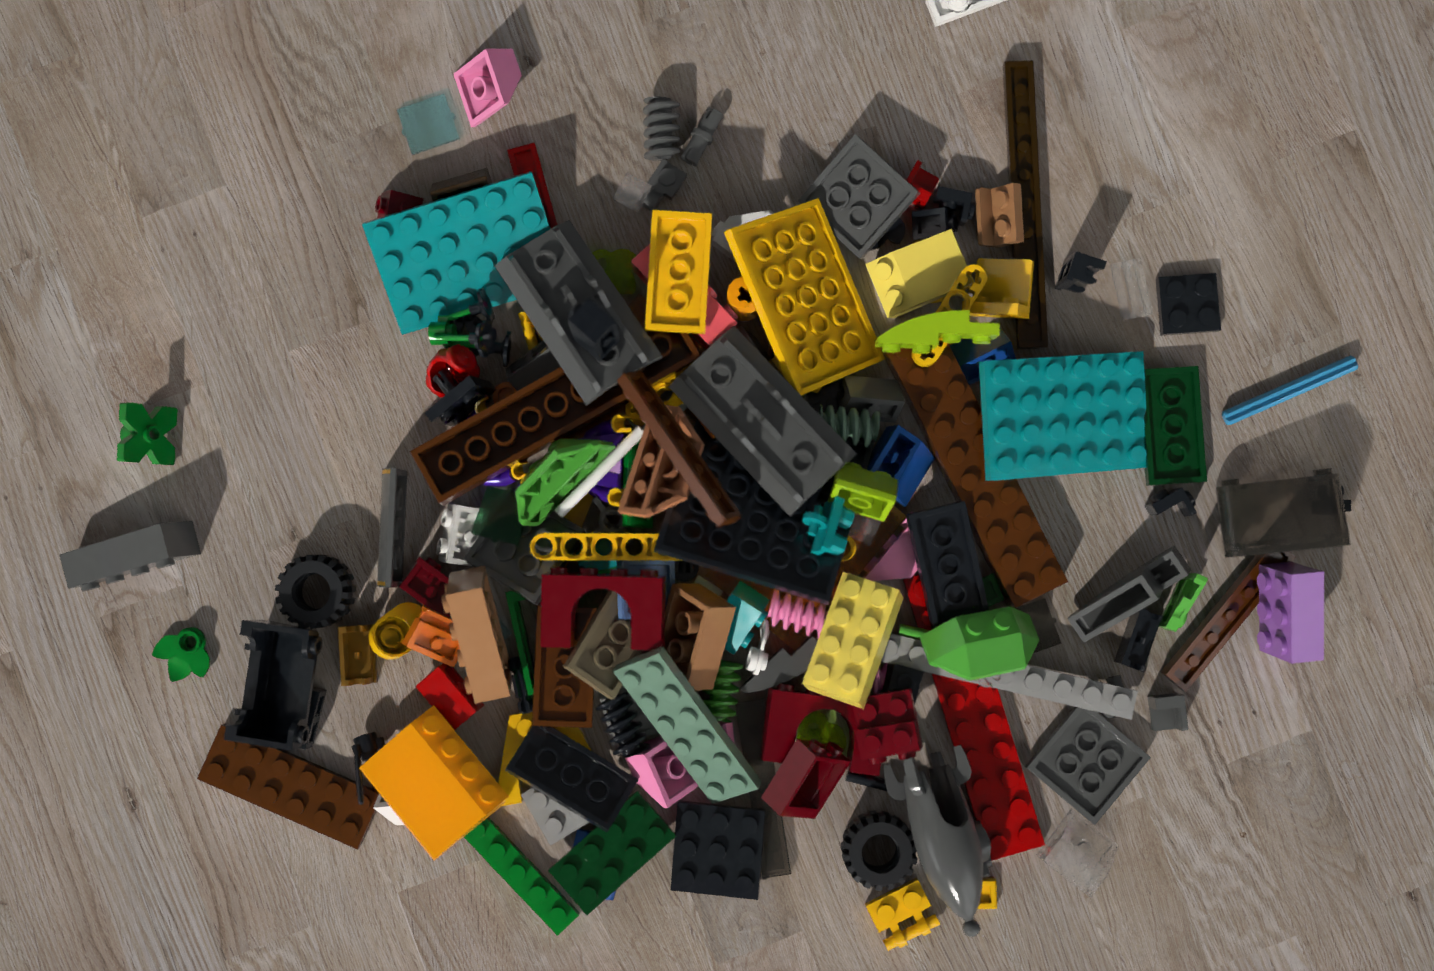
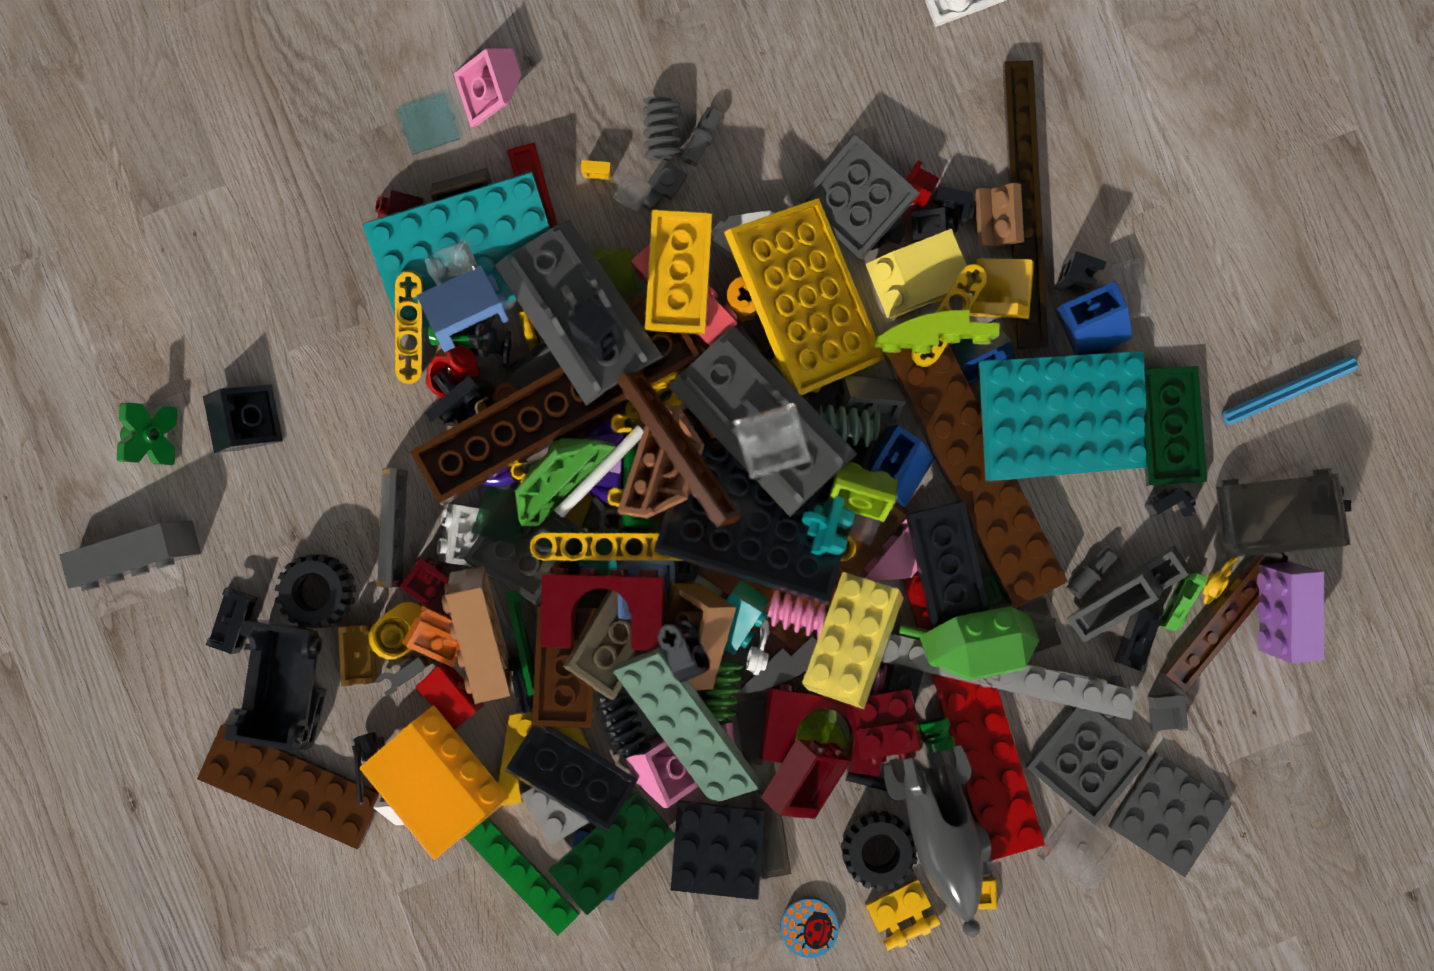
(183, 657): green plate -> none
(227, 626): none -> black hinge
(242, 418): none -> black slope
(409, 669): none -> dark grey plate
(412, 327): none -> yellow beam
(450, 262): none -> clear bracket
(461, 304): none -> medium blue panel
(596, 169): none -> yellow tile
(685, 652): none -> black piece
(772, 441): none -> clear slope
(809, 927): none -> tile
(937, 735): none -> green wheel
(1092, 572): none -> dark grey axle
(1096, 320): none -> blue slope
(1170, 815): none -> dark grey plate
(1188, 304): black plate -> none
(1217, 581): none -> yellow plate

